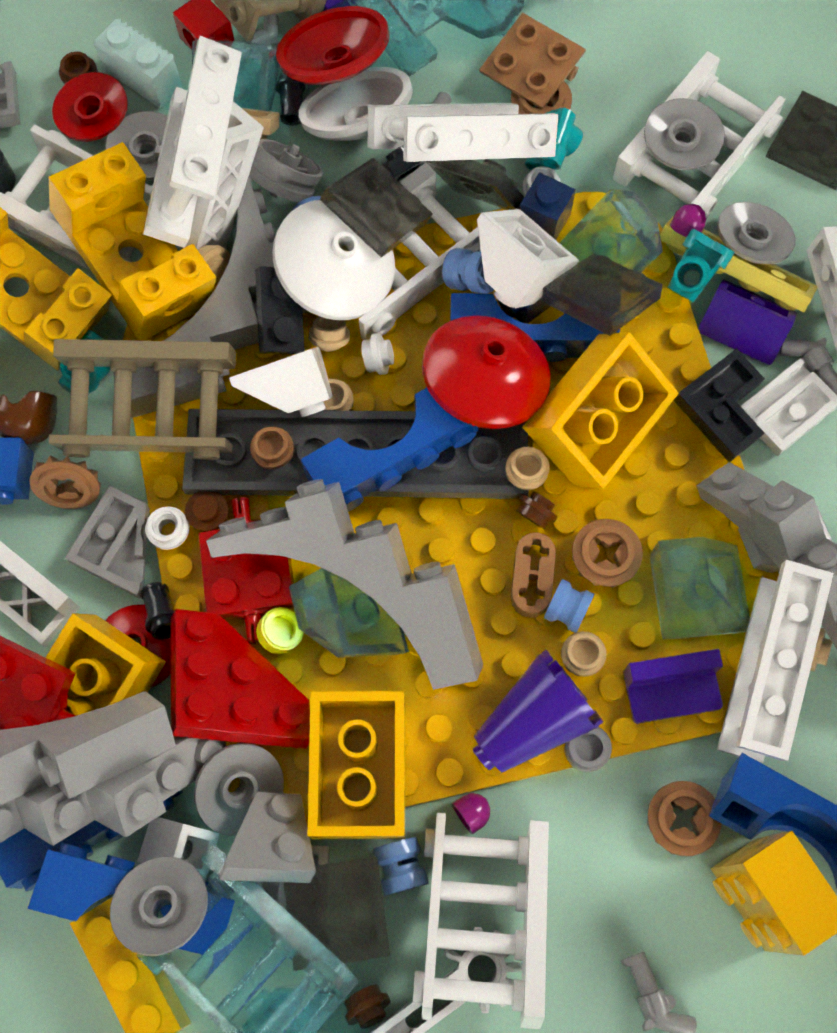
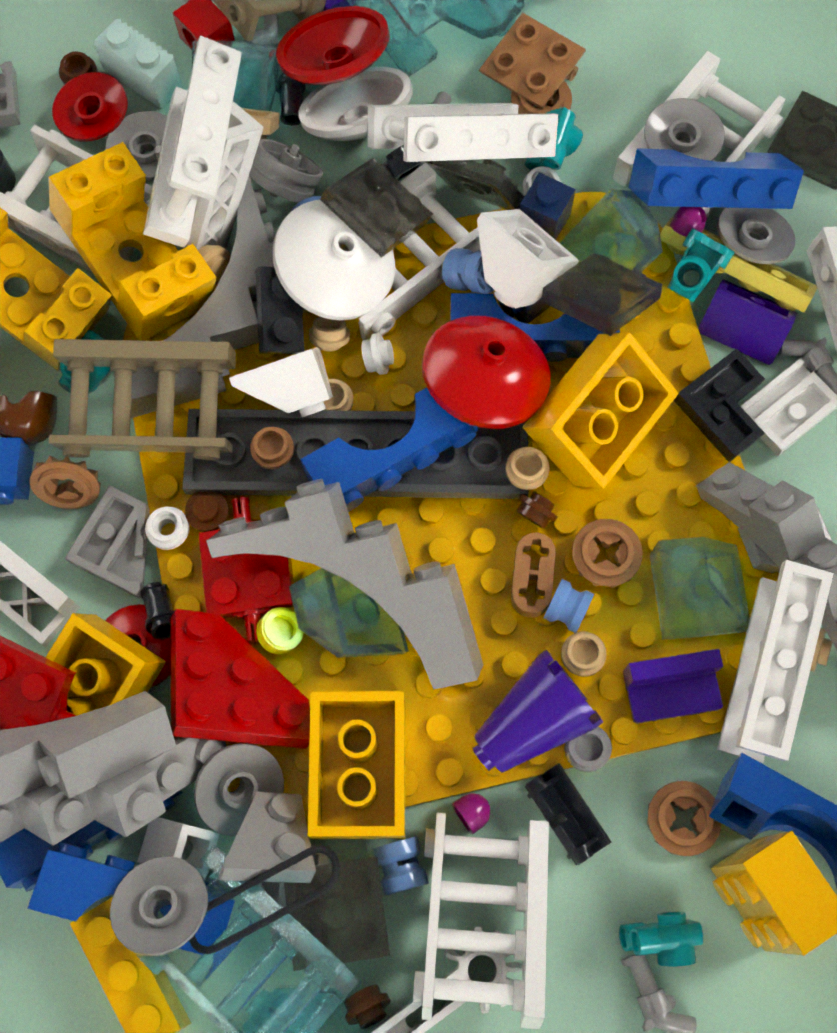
(278, 914): none -> black piece
(567, 814): none -> black hinge
(670, 938): none -> teal plate
(680, 180): none -> blue arch

